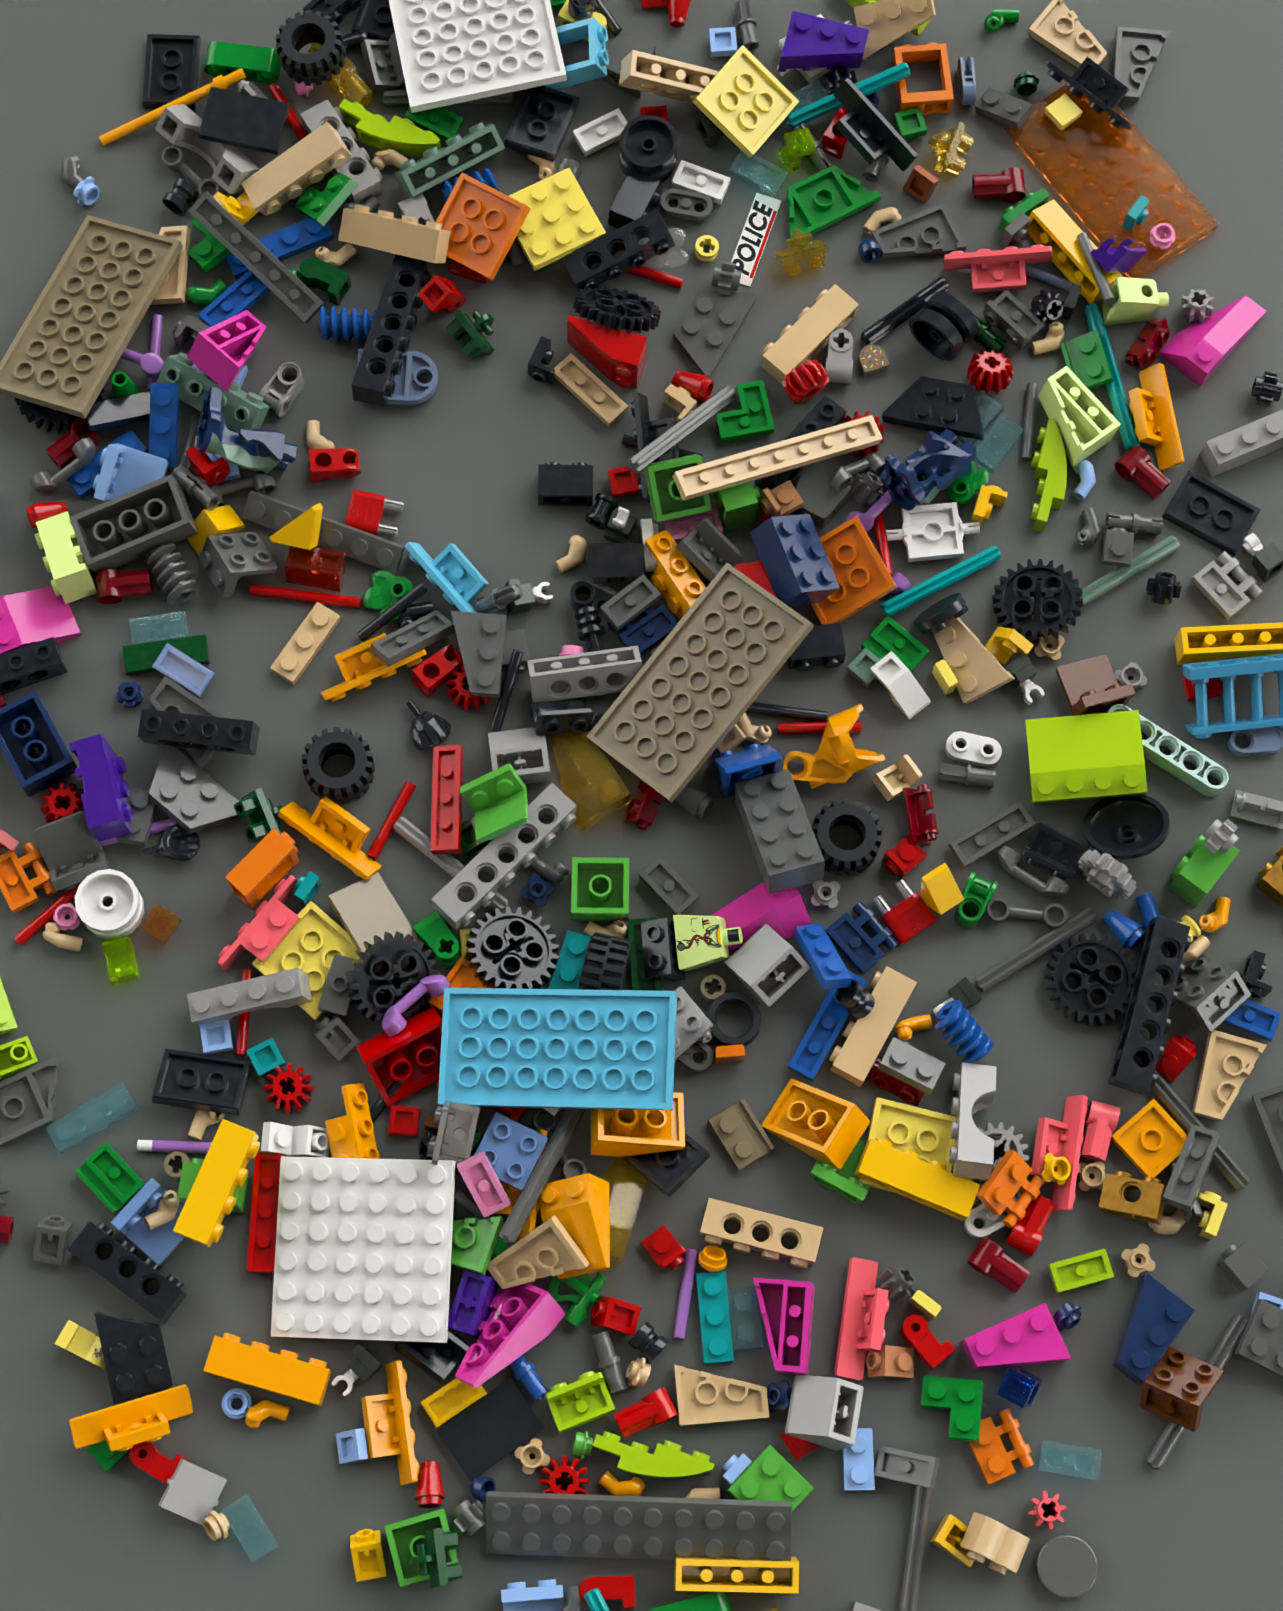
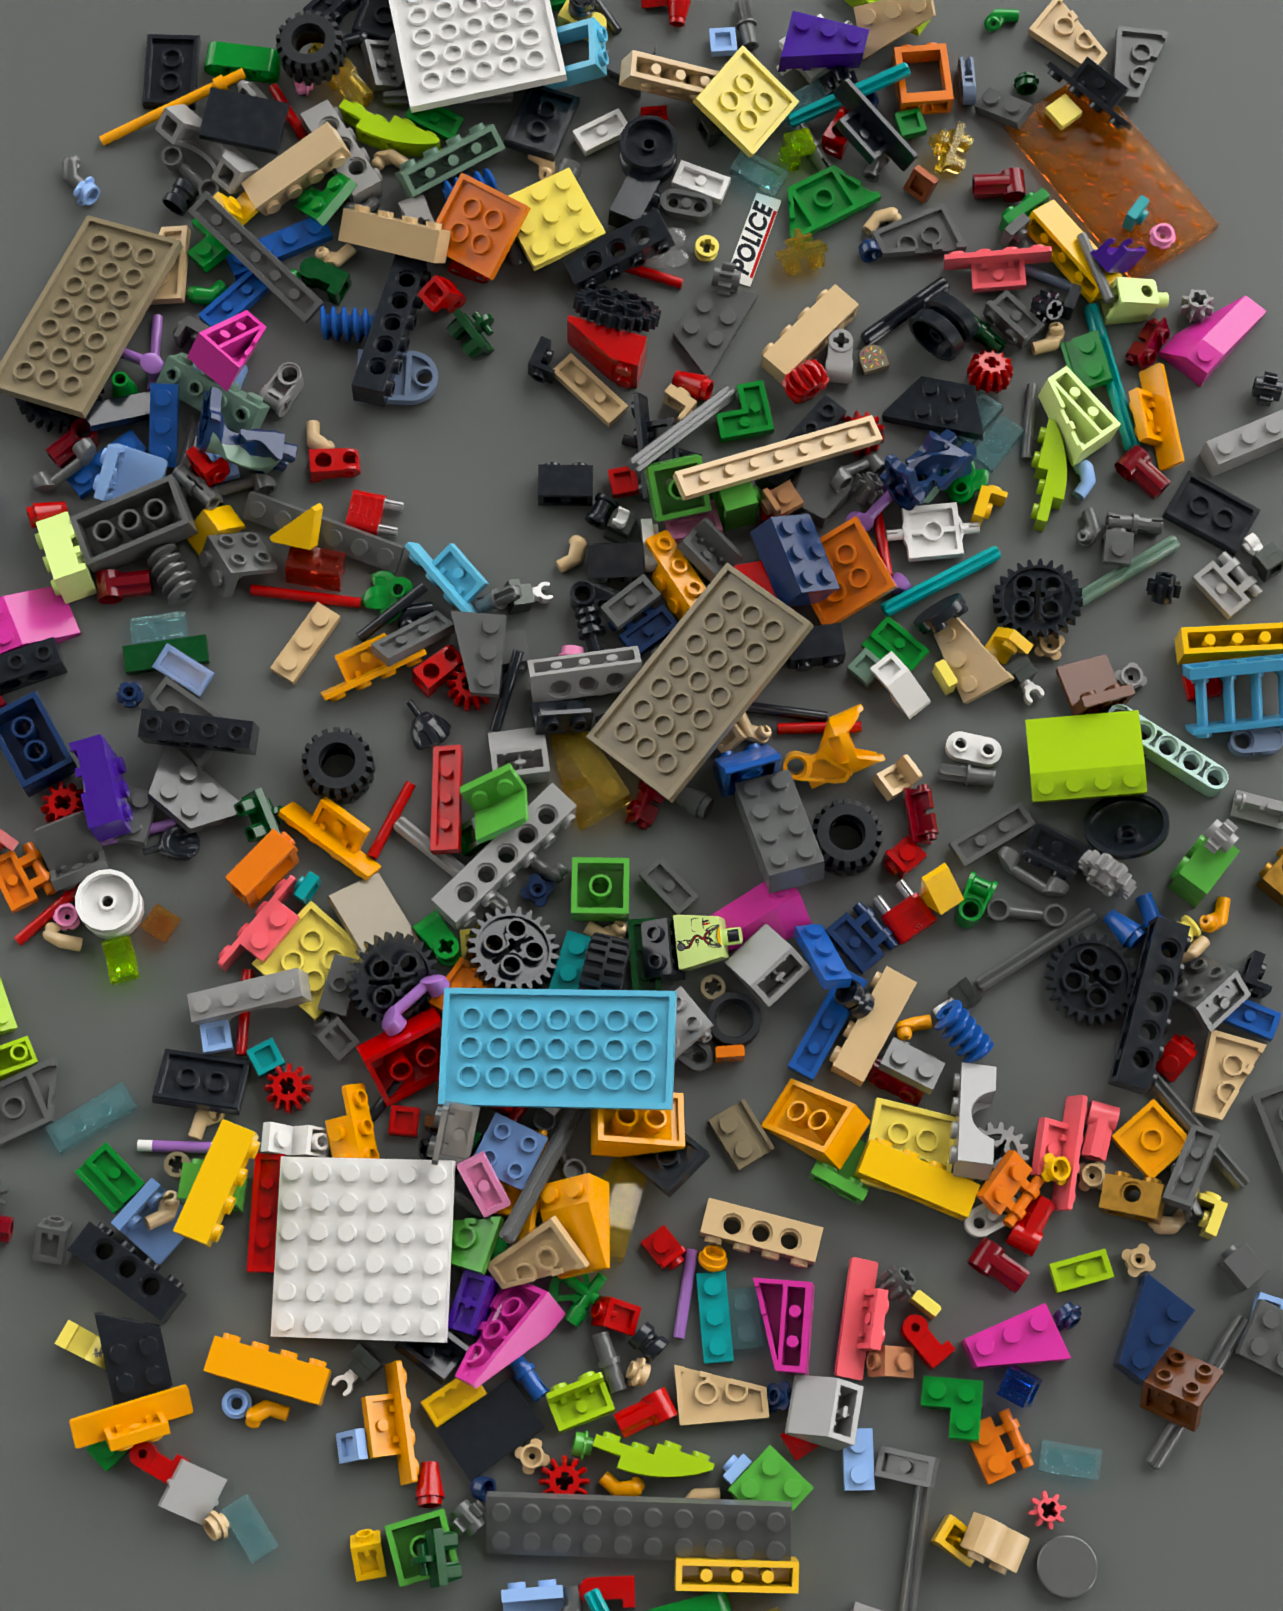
(819, 899): light grey plate -> none

